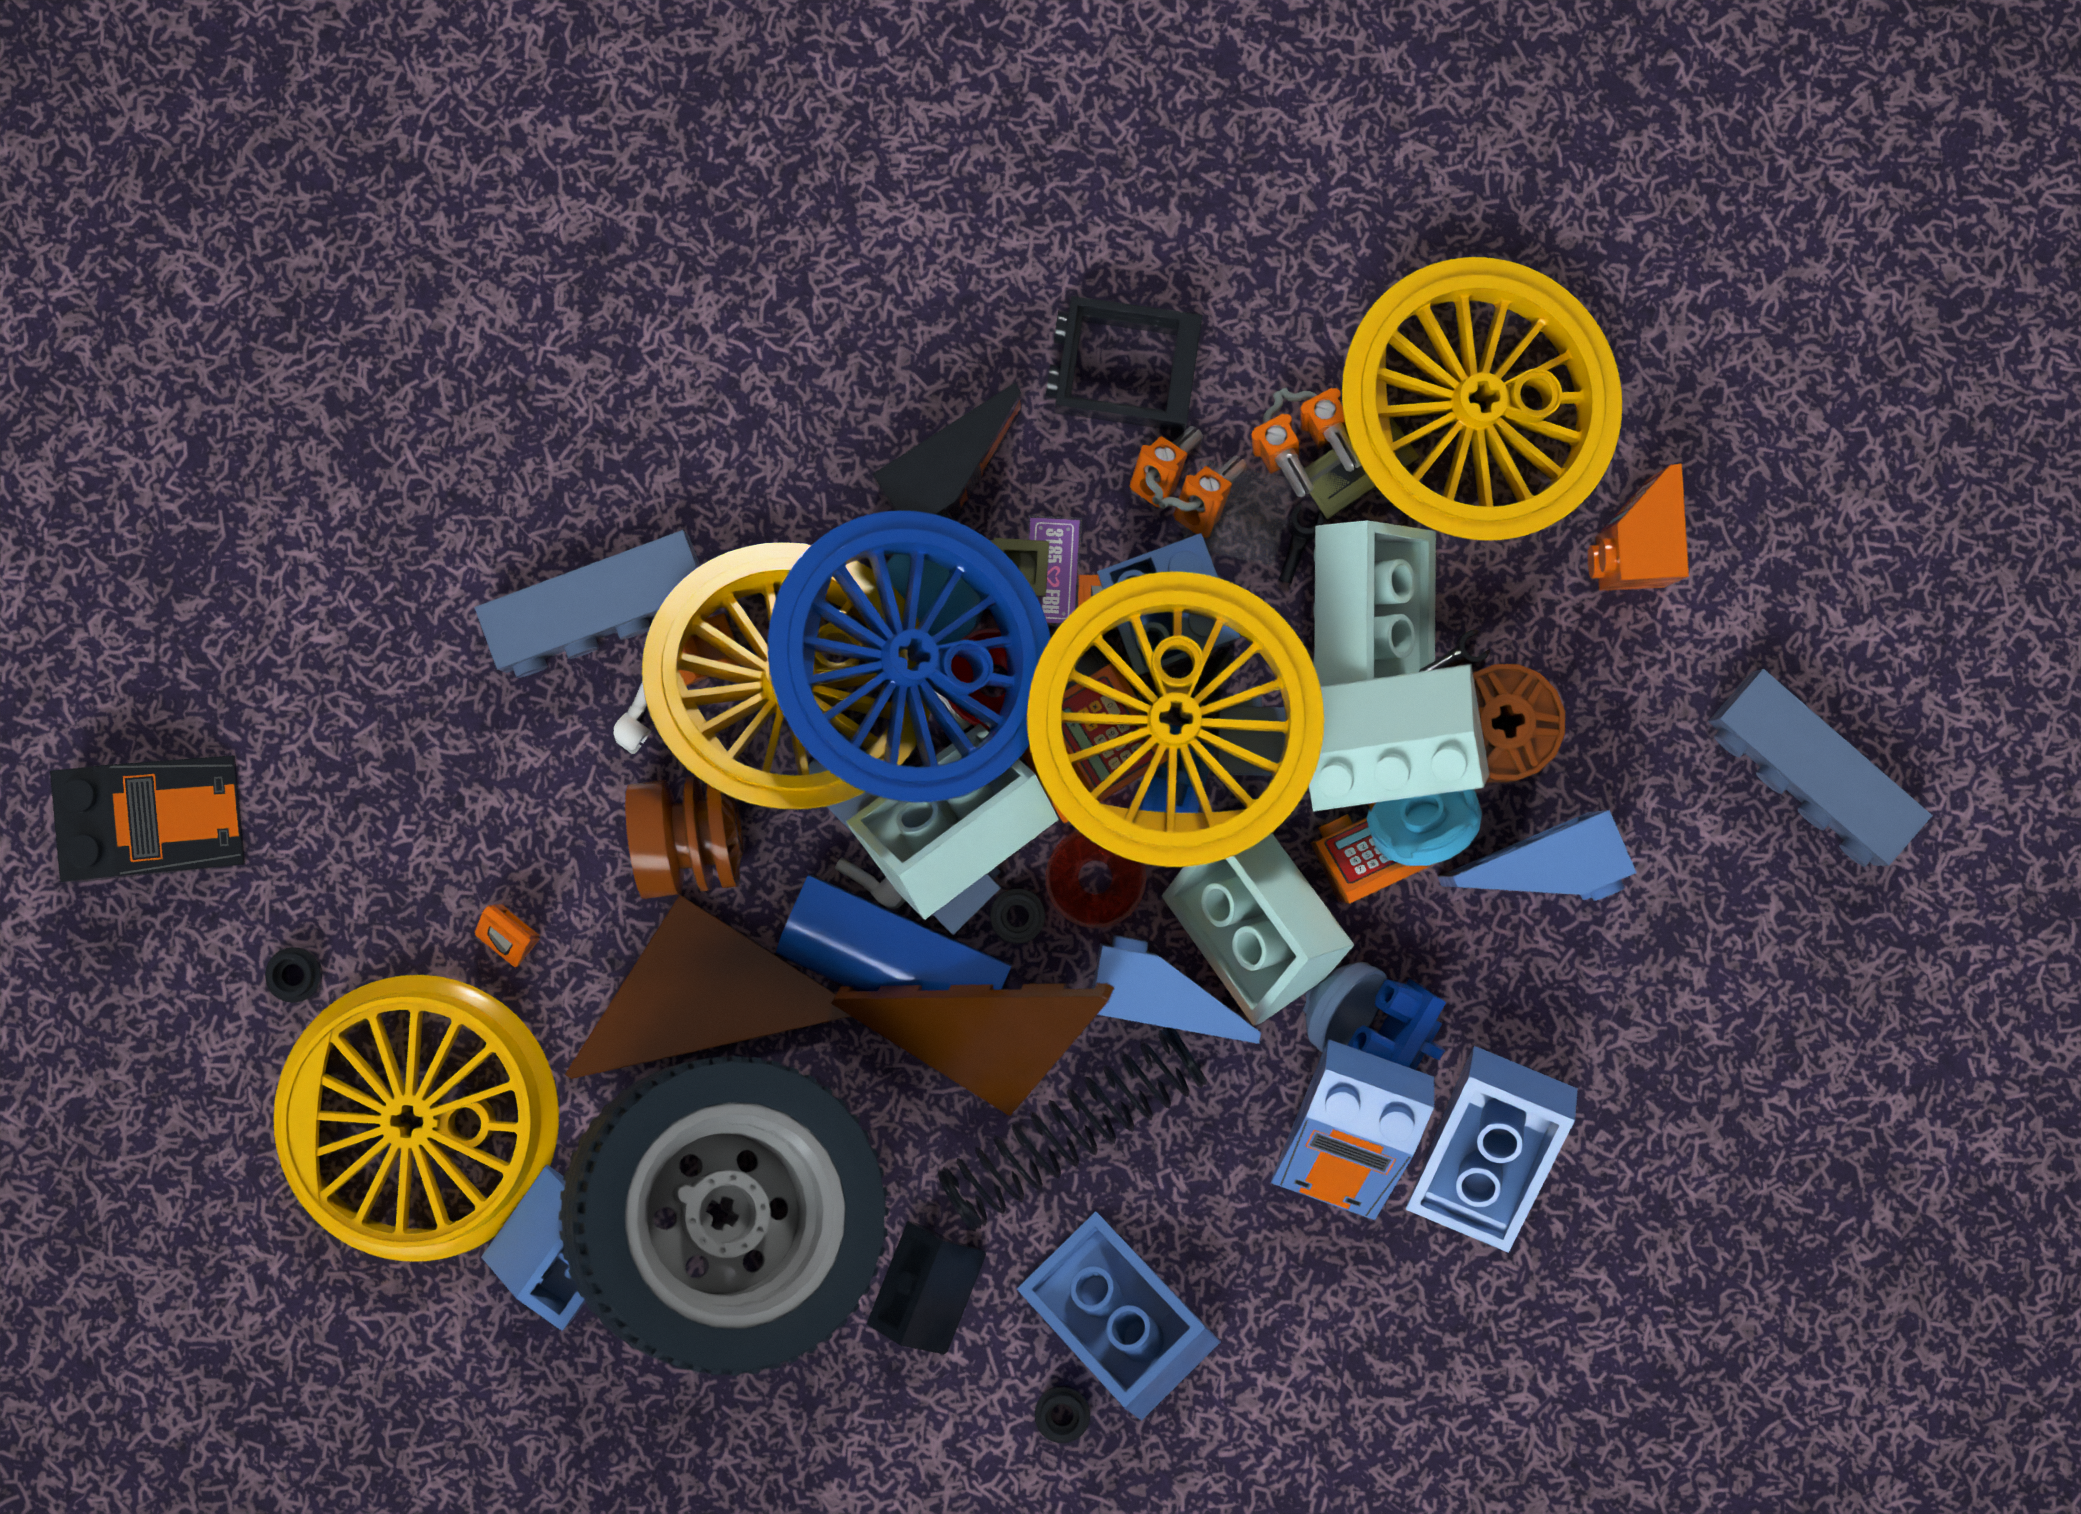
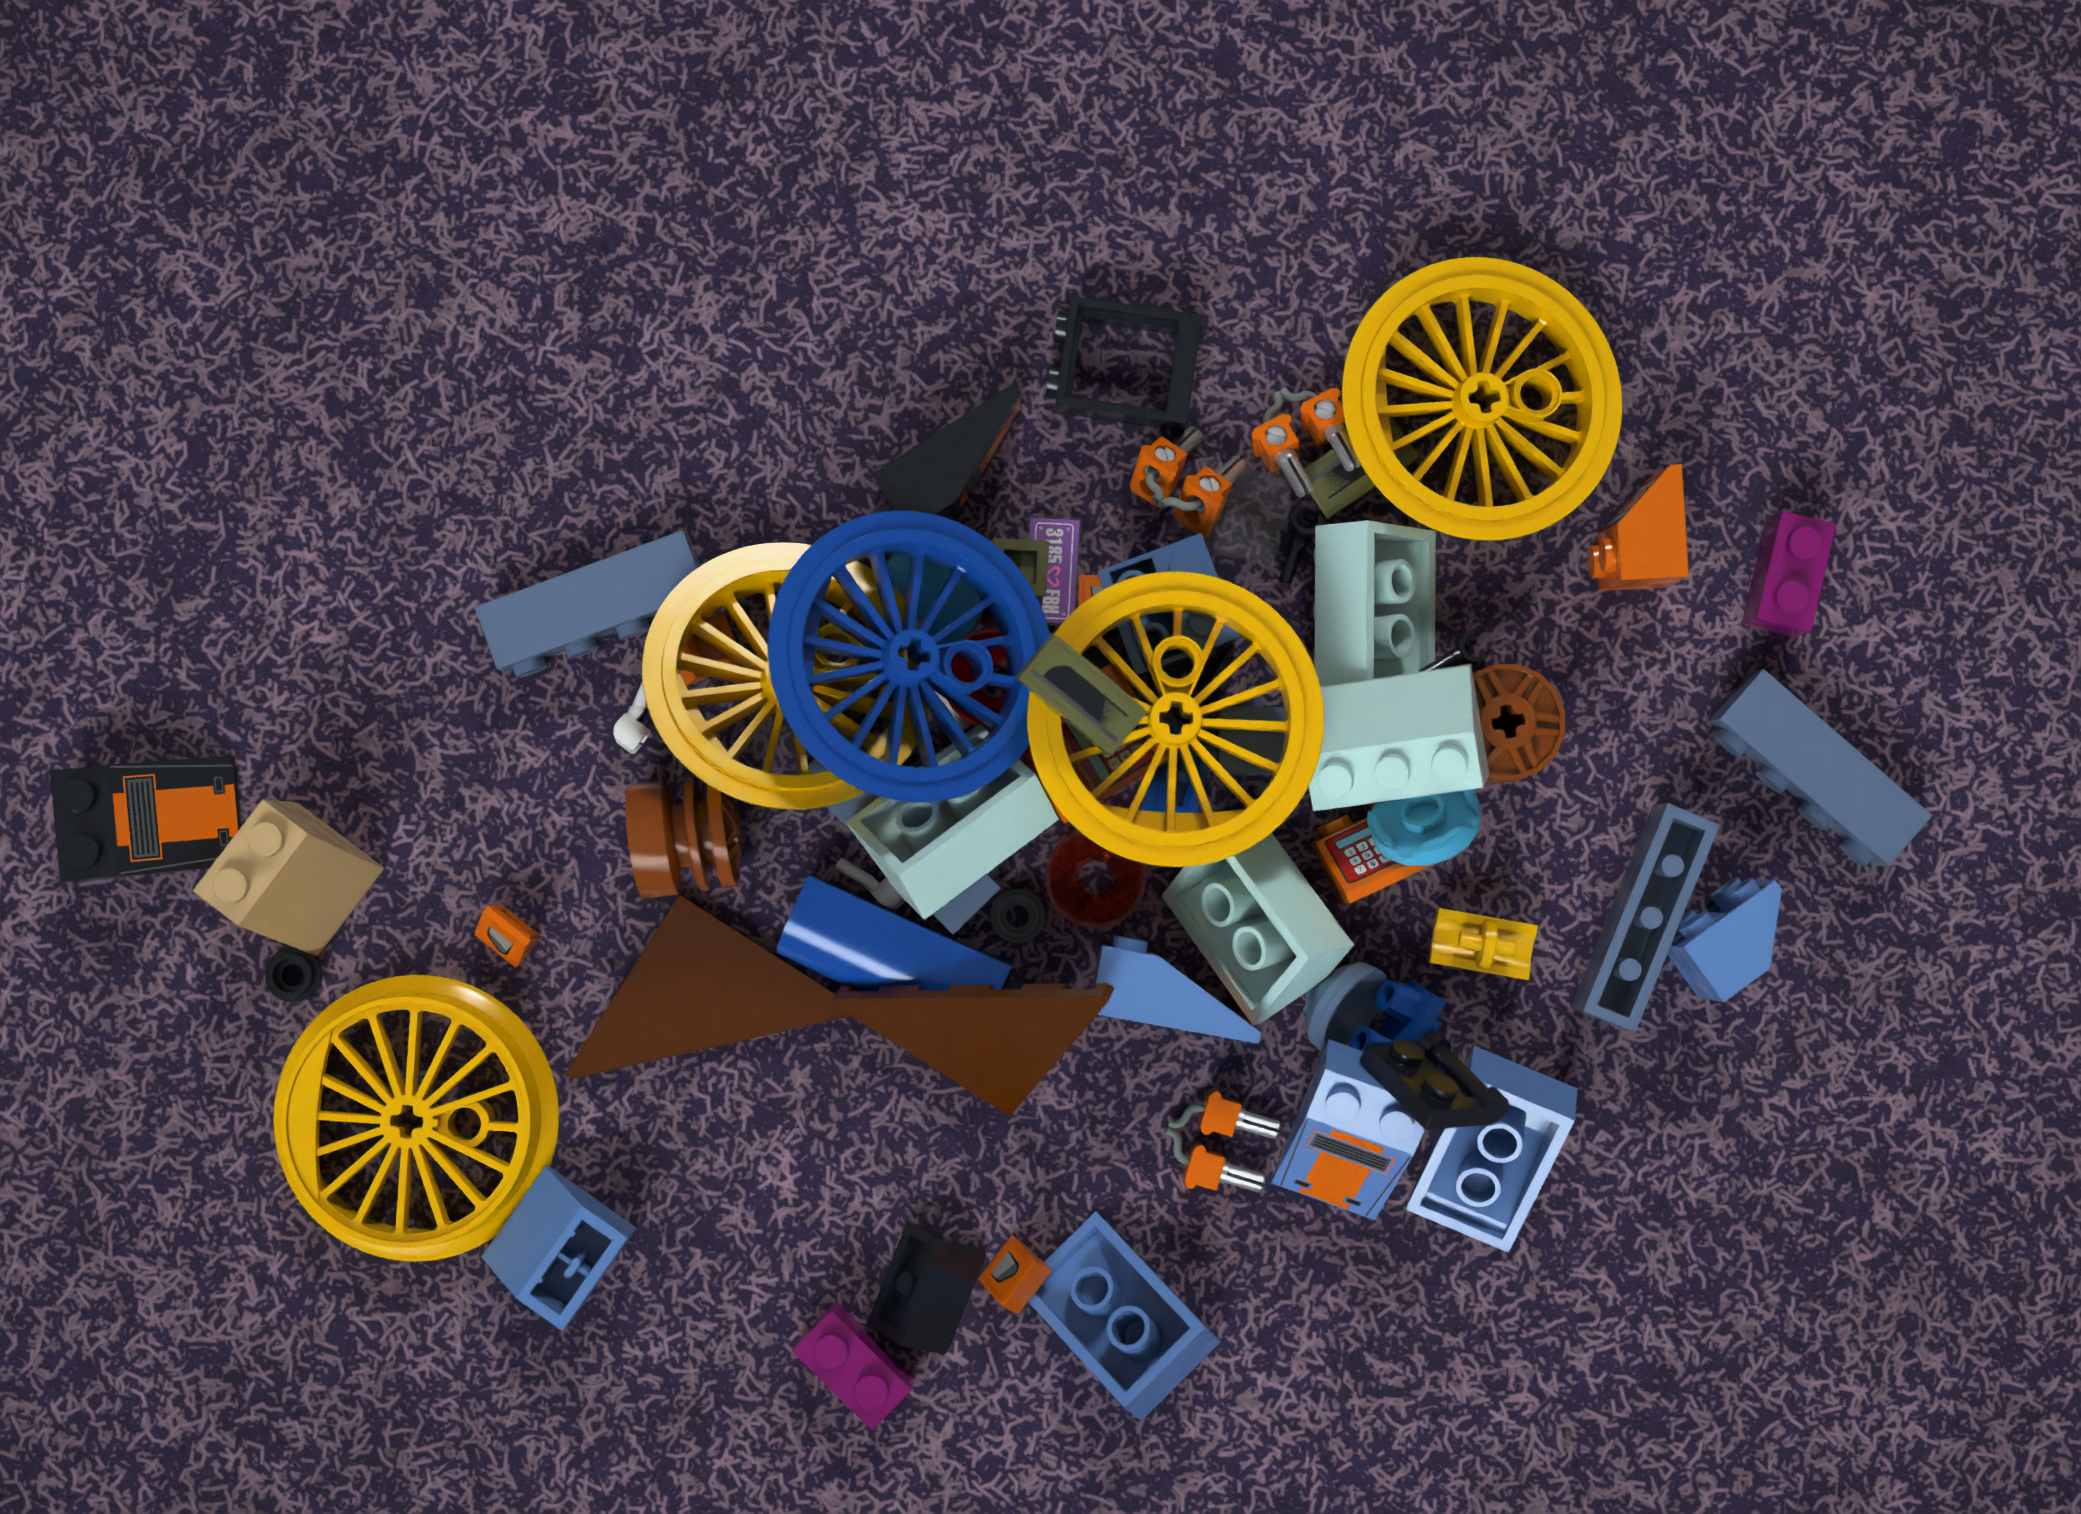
(289, 877): none -> tan slope
(813, 1257): wheel -> none
(853, 1365): none -> magenta brick
(967, 1210): black piece -> none
(1014, 1275): none -> orange slope
(1062, 1432): black plate -> none
(1081, 694): none -> olive slope
(1209, 1167): none -> piece
(1433, 1083): none -> black plate
(1482, 943): none -> yellow hips
(1570, 858): medium blue slope -> none
(1645, 916): none -> sand blue brick
(1729, 940): none -> medium blue slope
(1788, 574): none -> magenta brick

